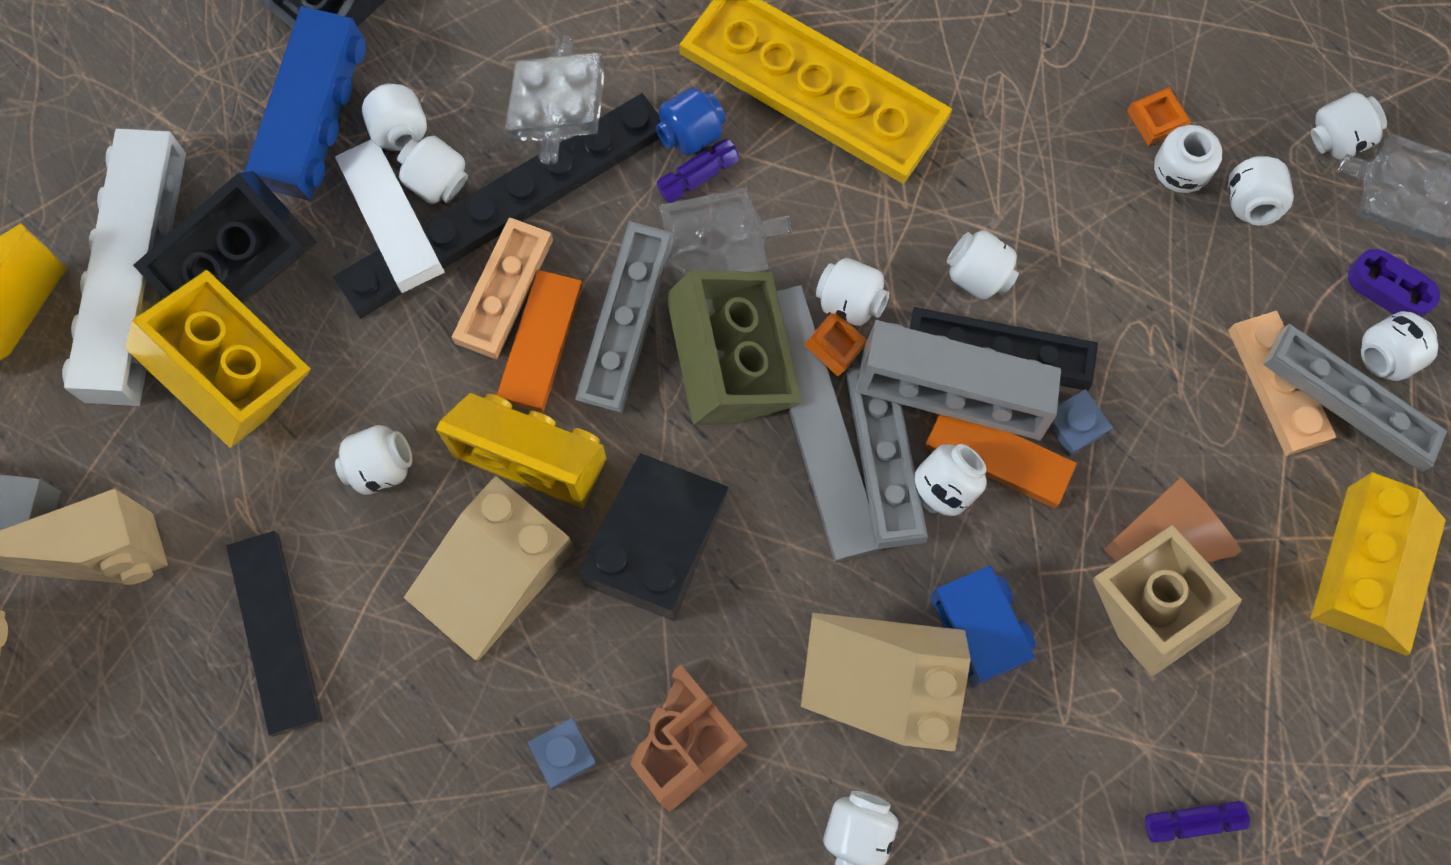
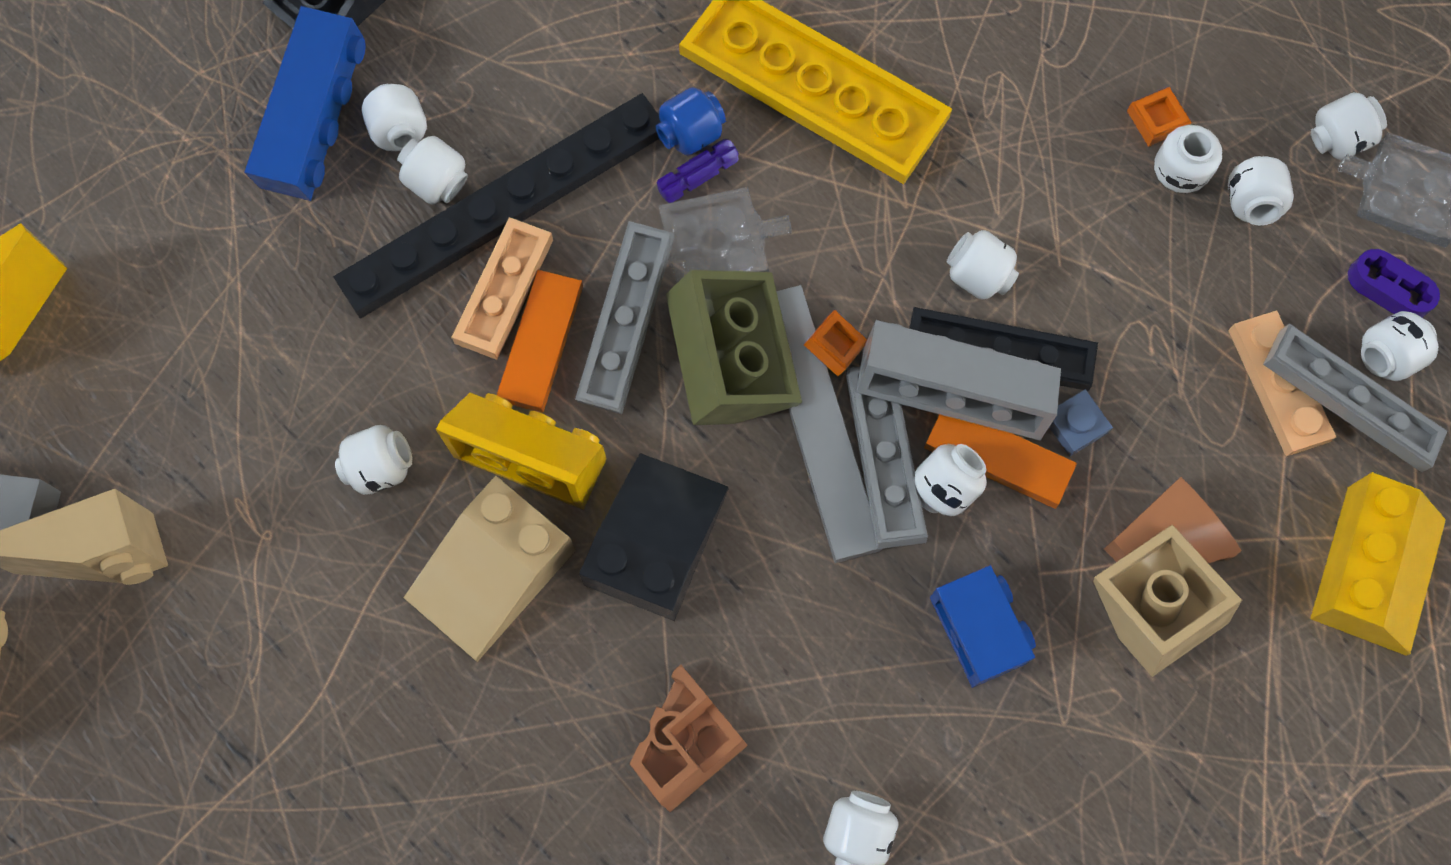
(133, 217): white brick -> none
(216, 357): yellow slope -> none
(236, 235): black slope -> none
(274, 634): black tile -> none
(389, 215): white tile -> none
(555, 98): clear plate -> none
(562, 753): sand blue plate -> none
(852, 291): white head -> none
(888, 678): tan slope -> none
(1197, 821): dark purple axle -> none

